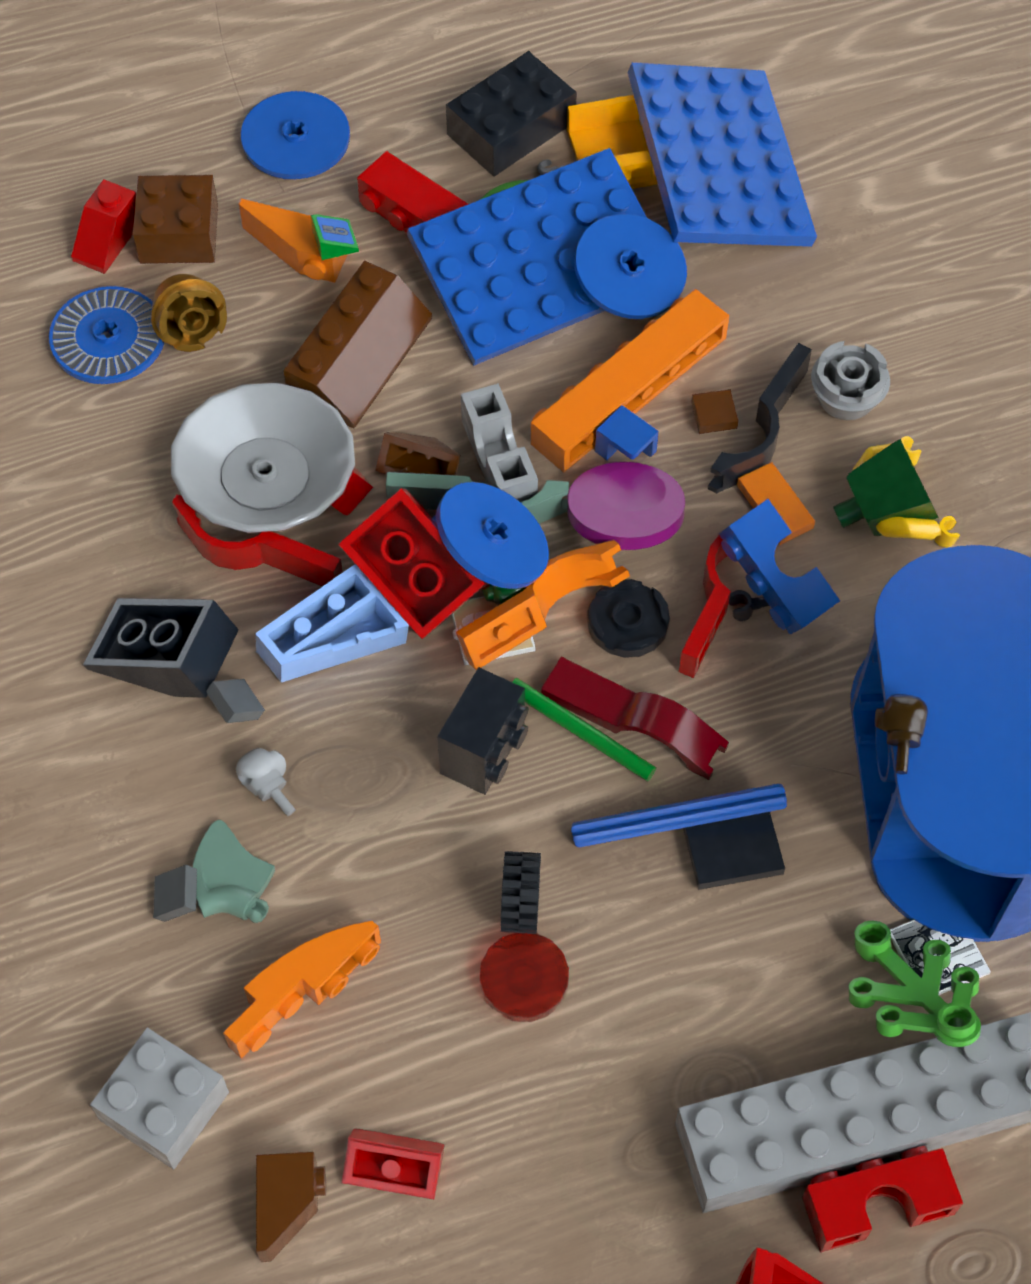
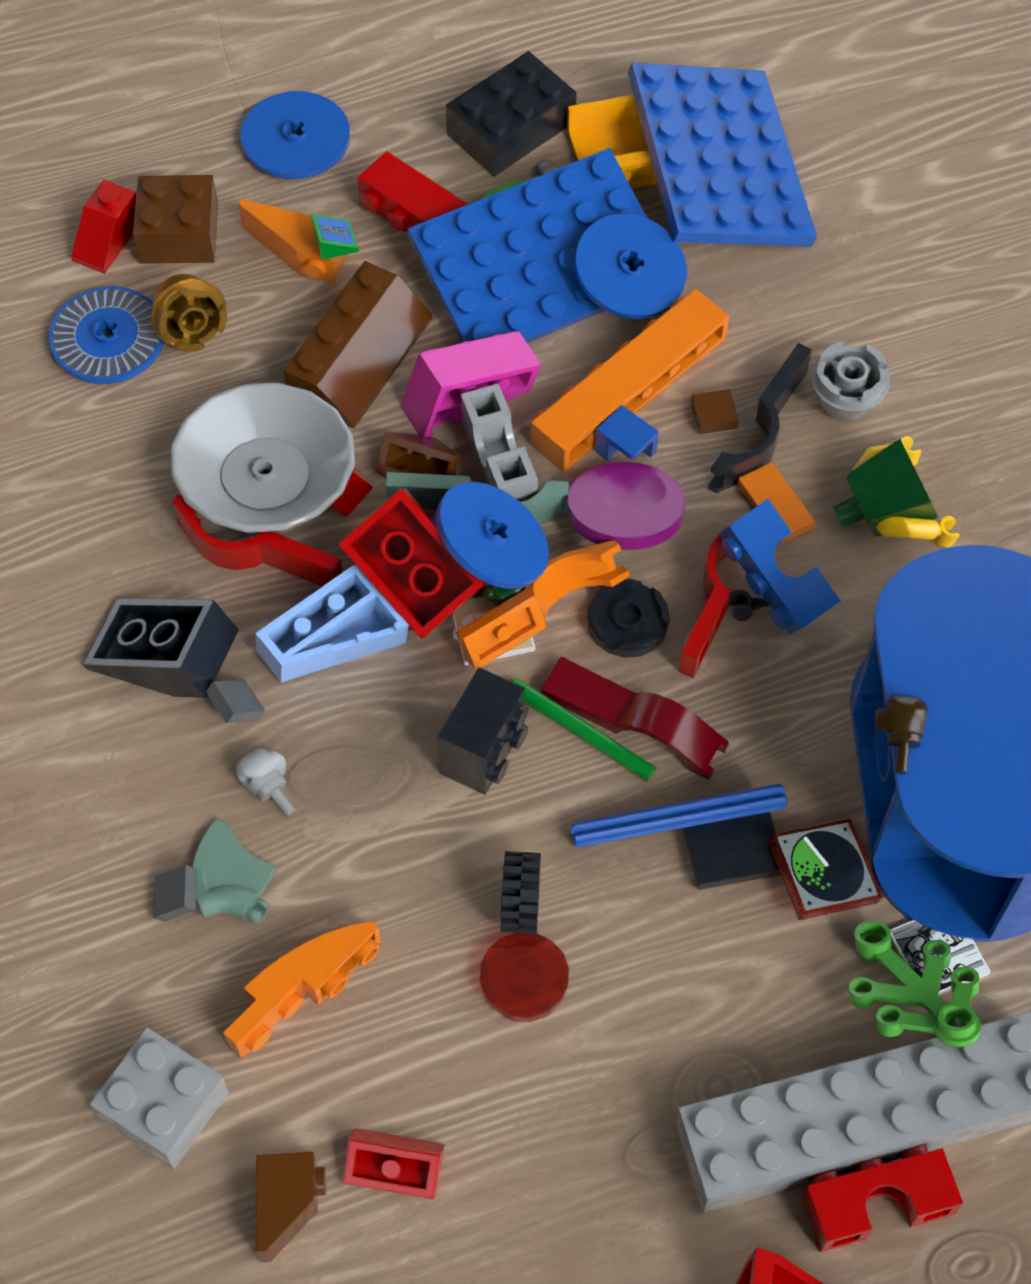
(448, 372): none -> dark pink wedge
(824, 869): none -> tile

